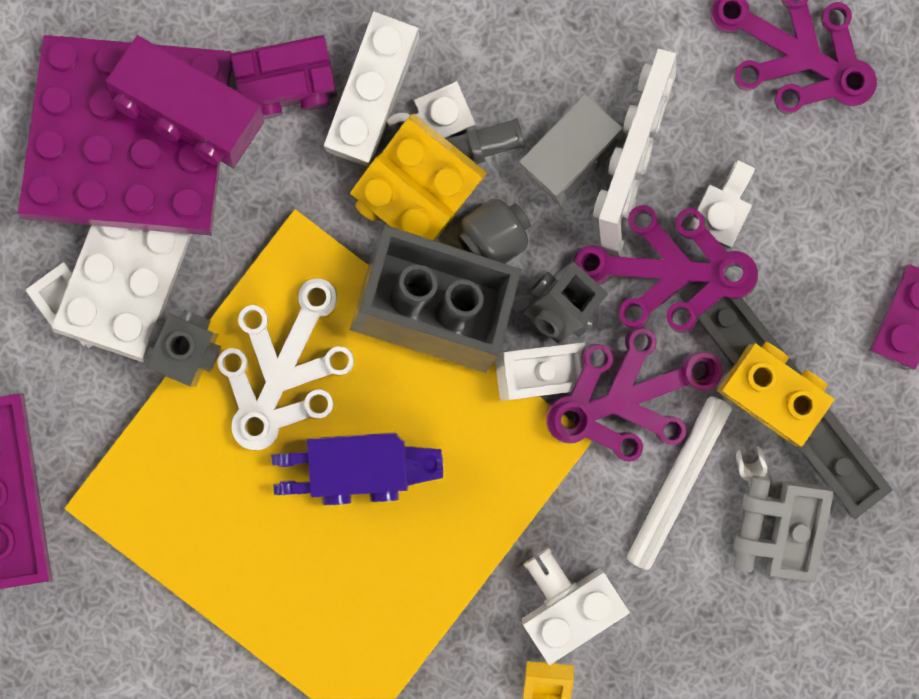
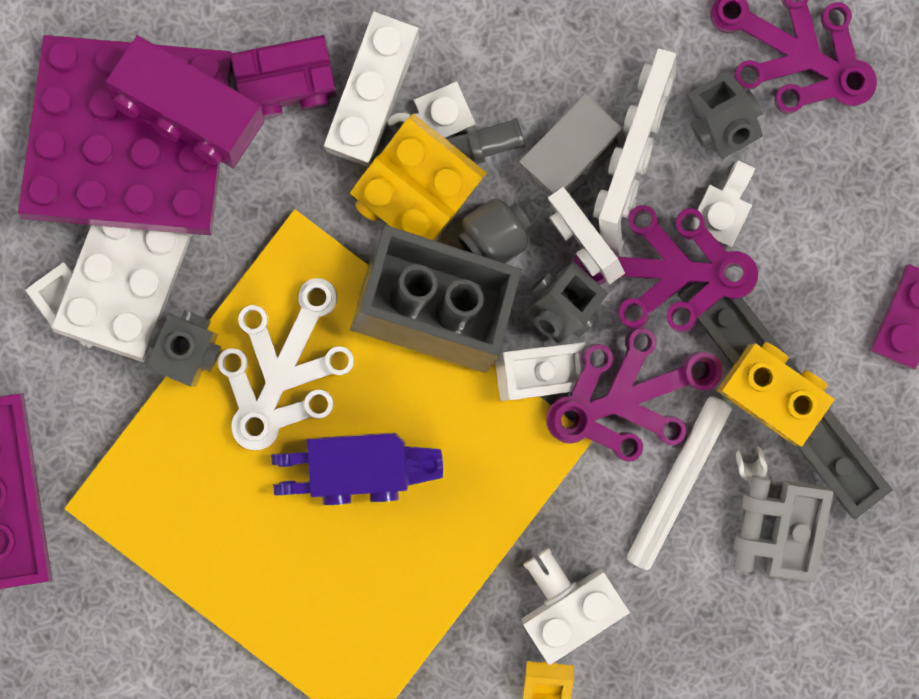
(595, 252): none -> white plate
(729, 124): none -> dark grey brick

